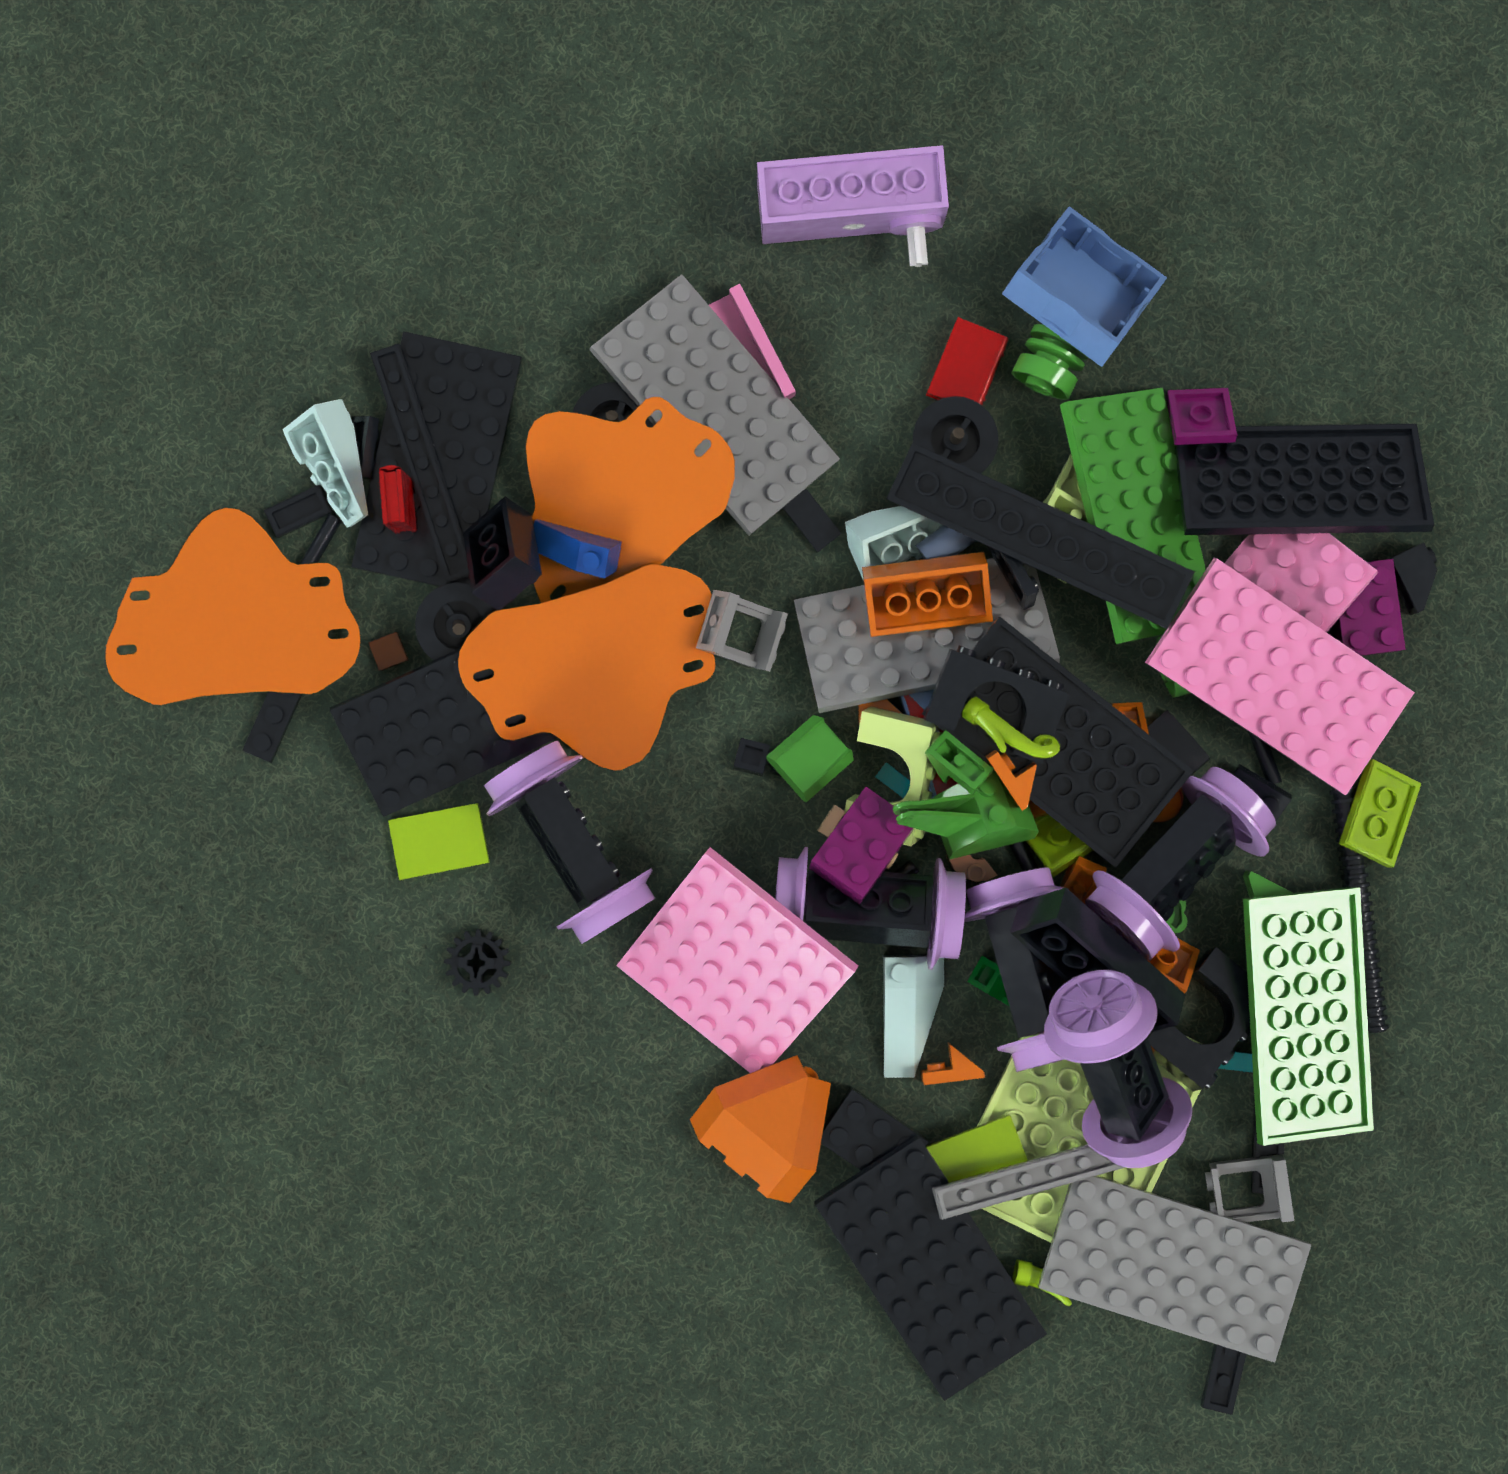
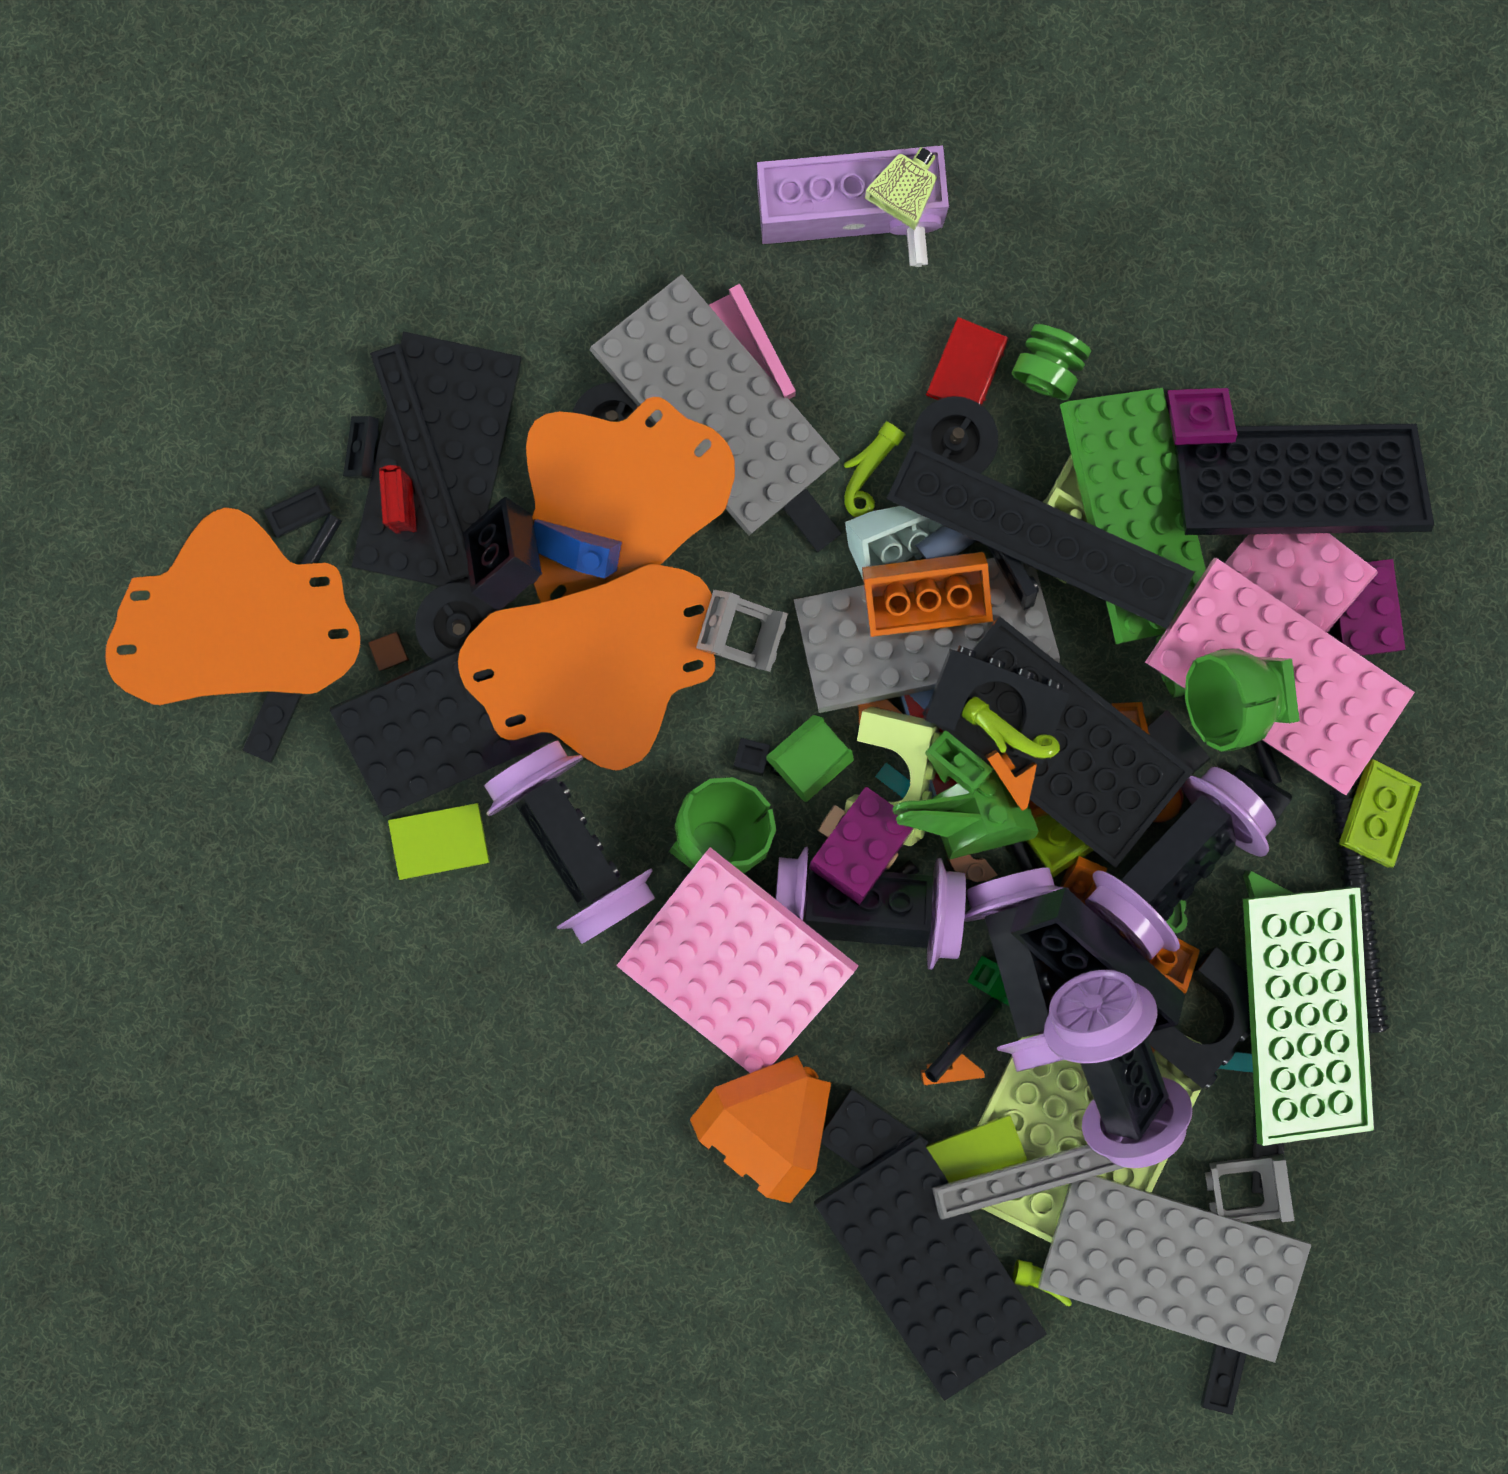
(328, 446): light aqua wedge -> none
(491, 962): black gear -> none
(726, 818): none -> bright green plate
(868, 461): none -> lime plant
(904, 187): none -> yellowish green torso
(909, 1008): light aqua wedge -> none
(963, 1040): none -> black piece
(1084, 286): medium blue tile -> none
(1239, 697): none -> bright green plate
(1415, 575): black slope -> none

